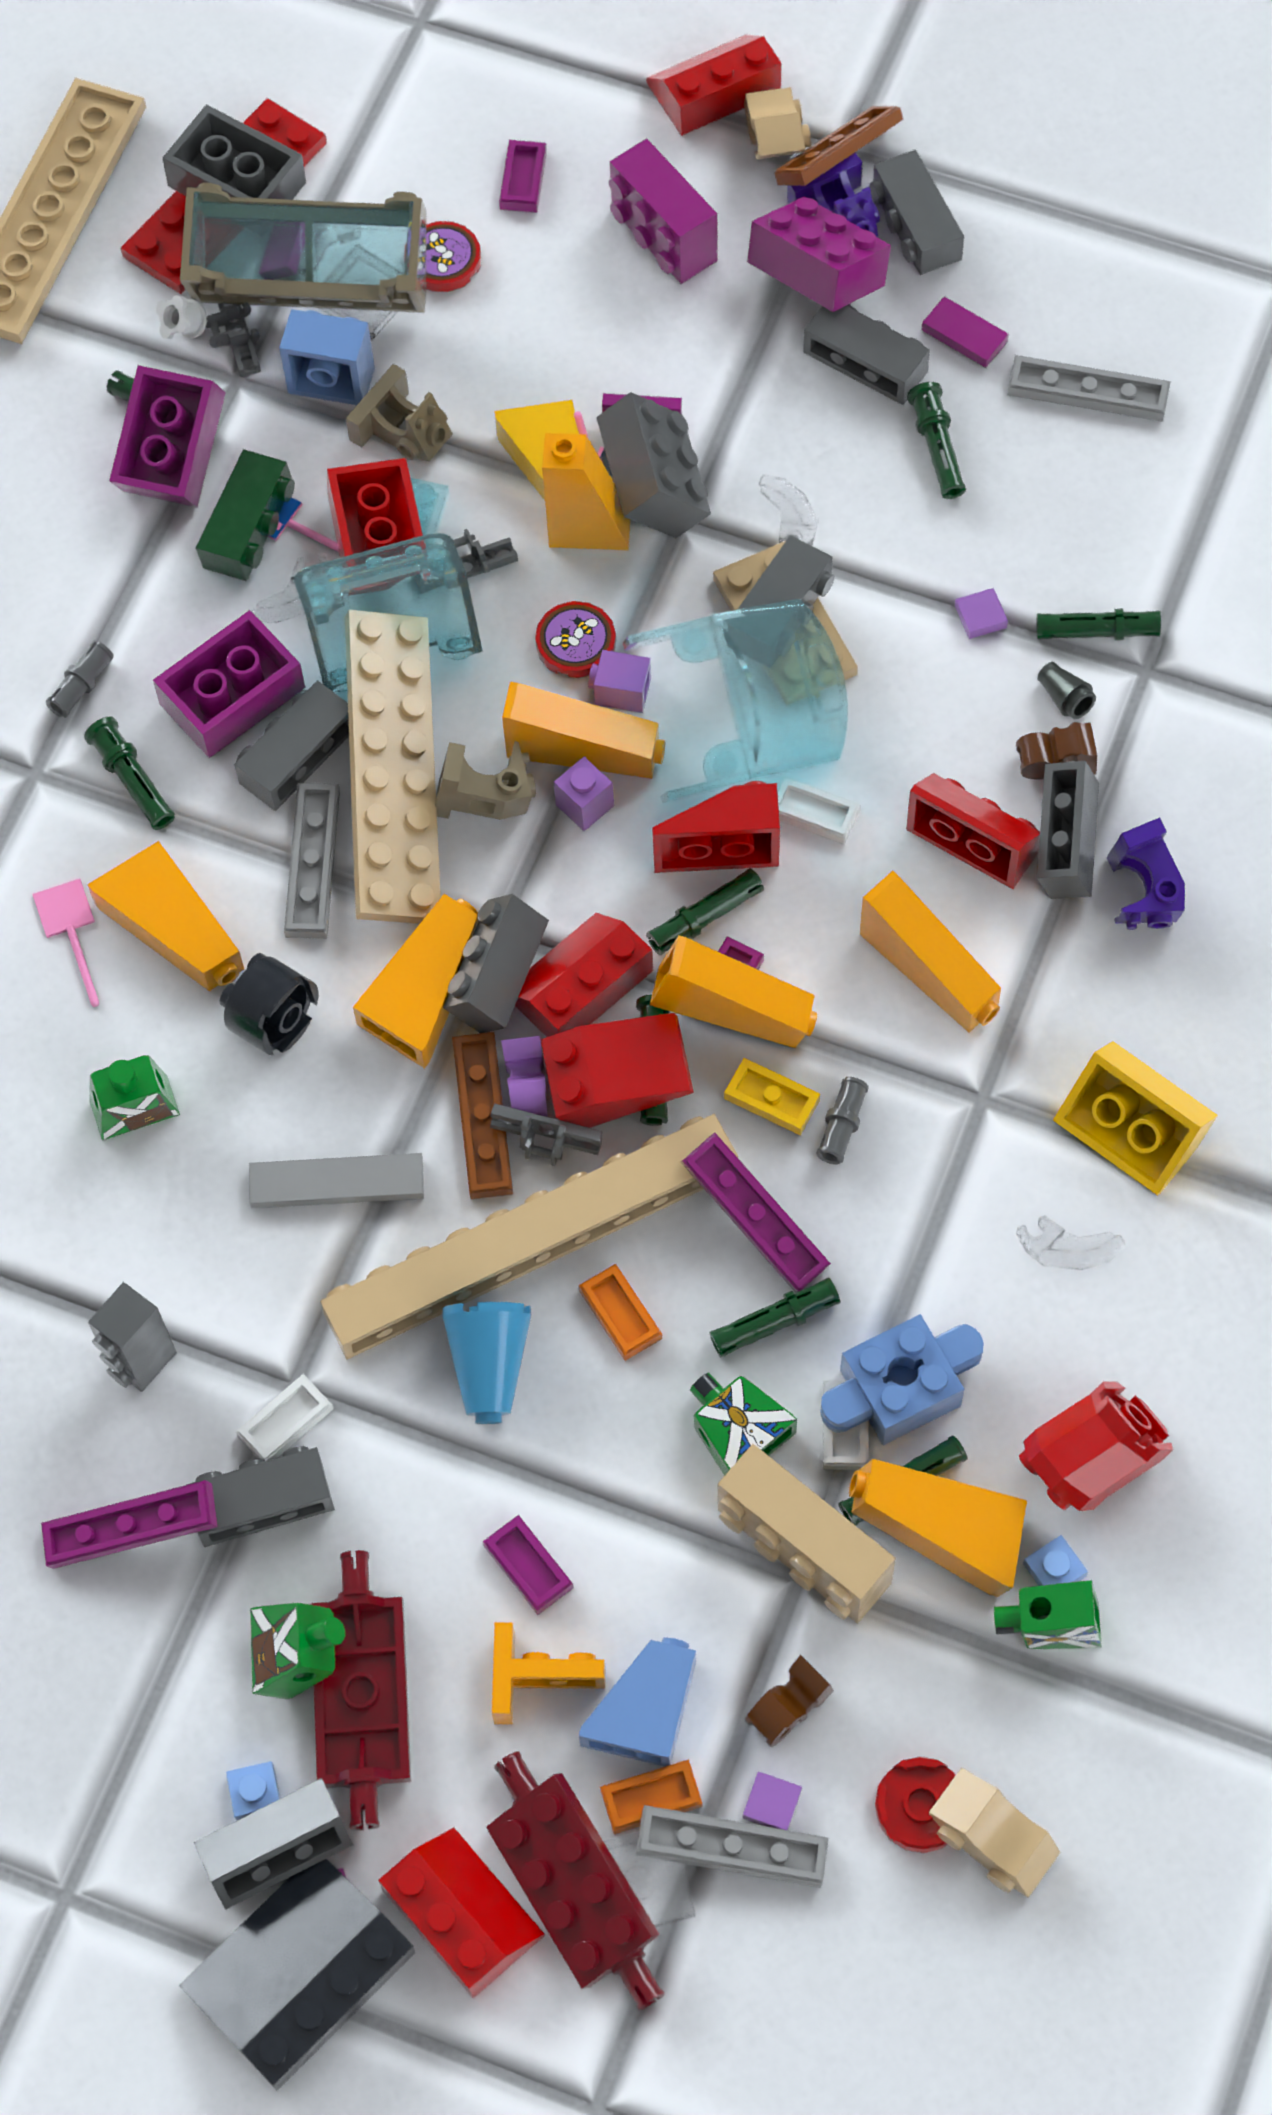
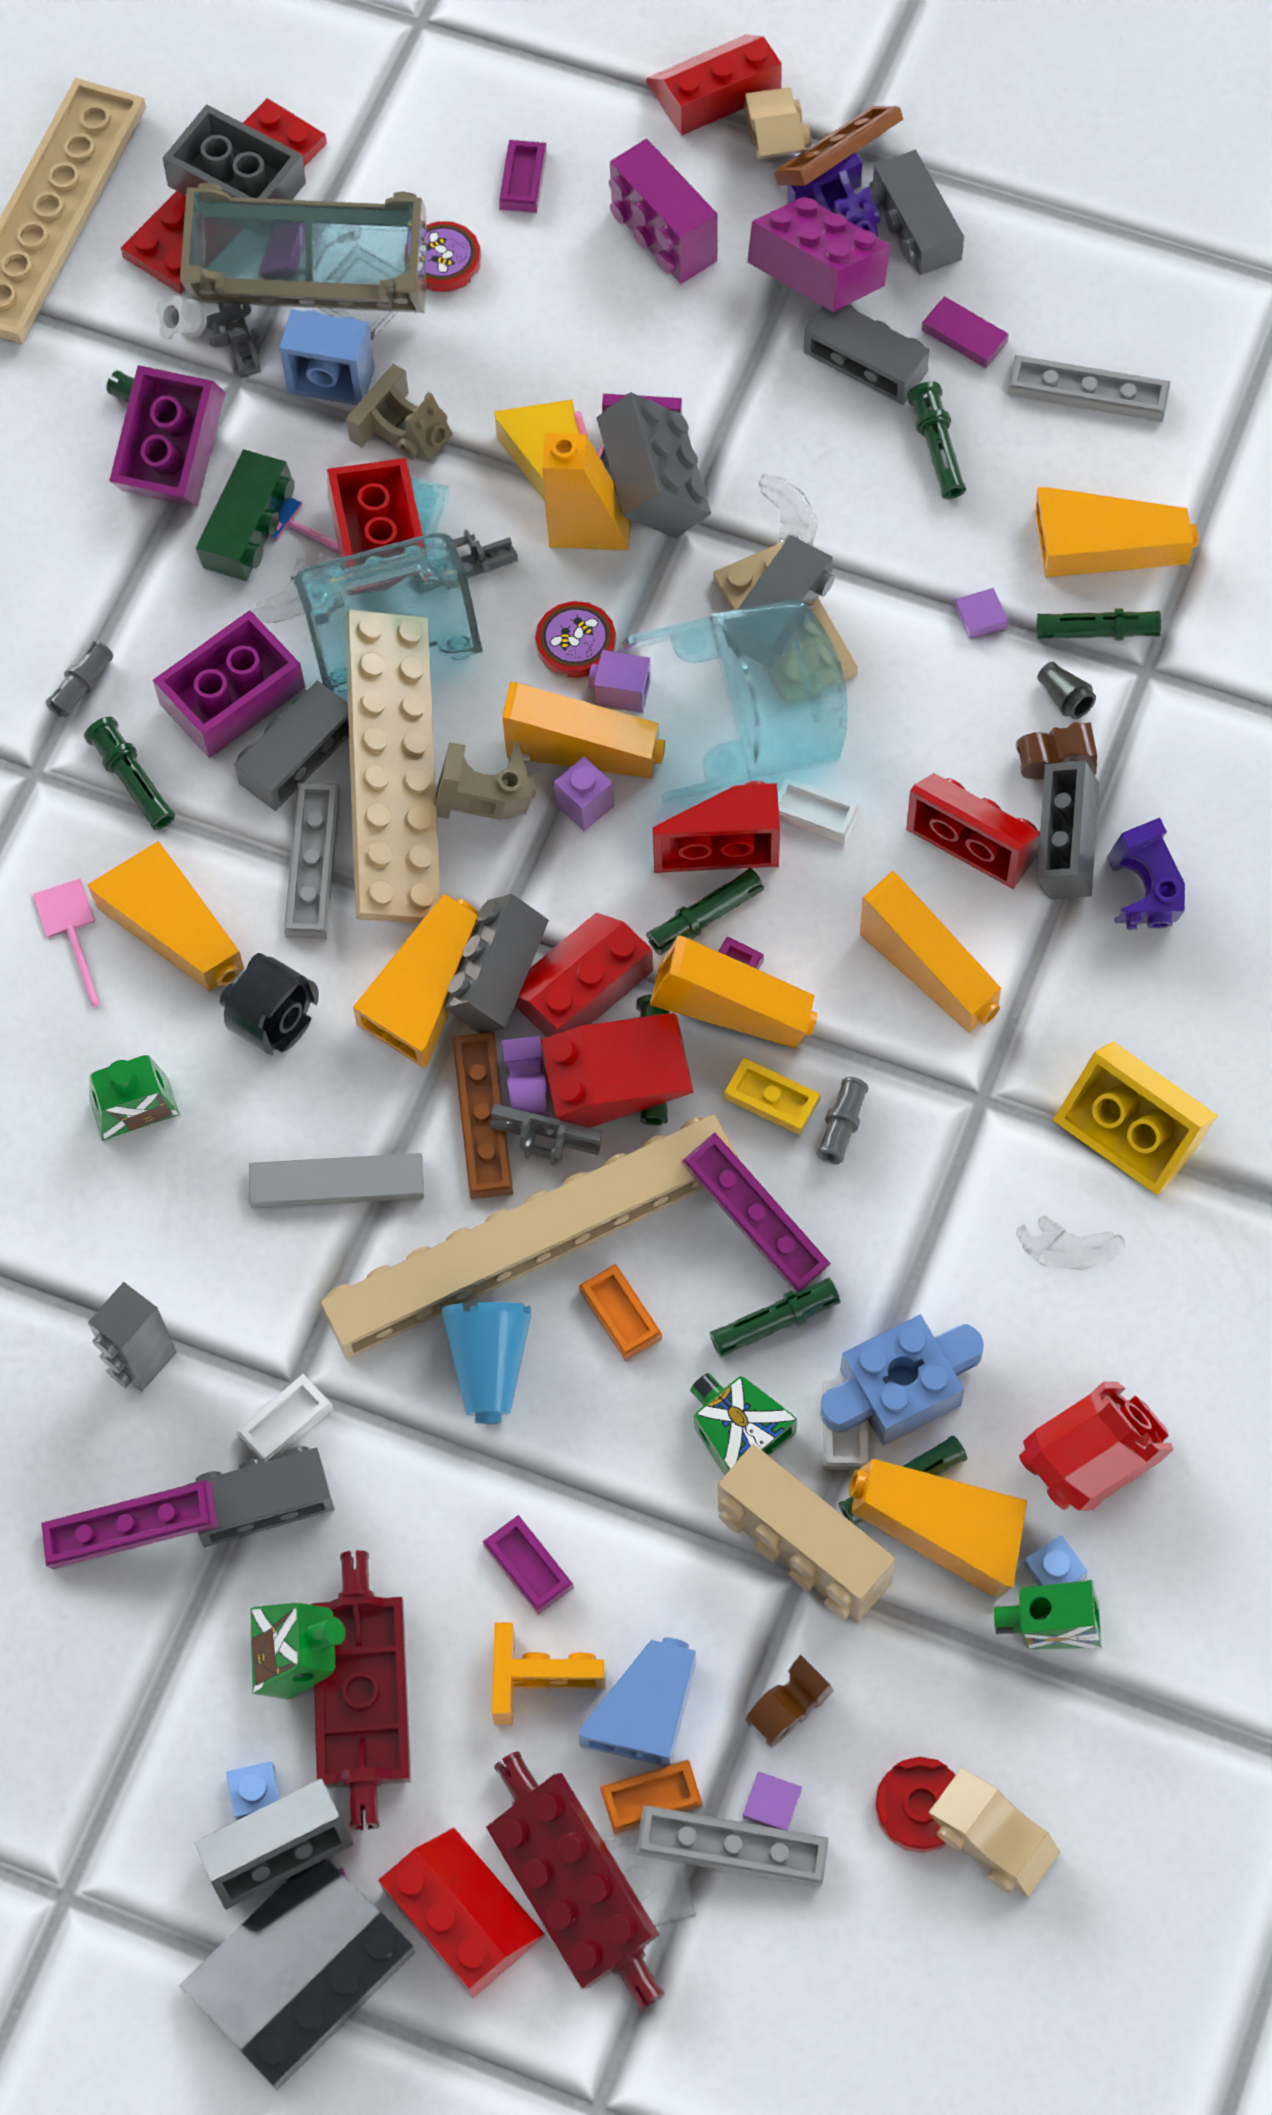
(1109, 533): none -> light orange slope

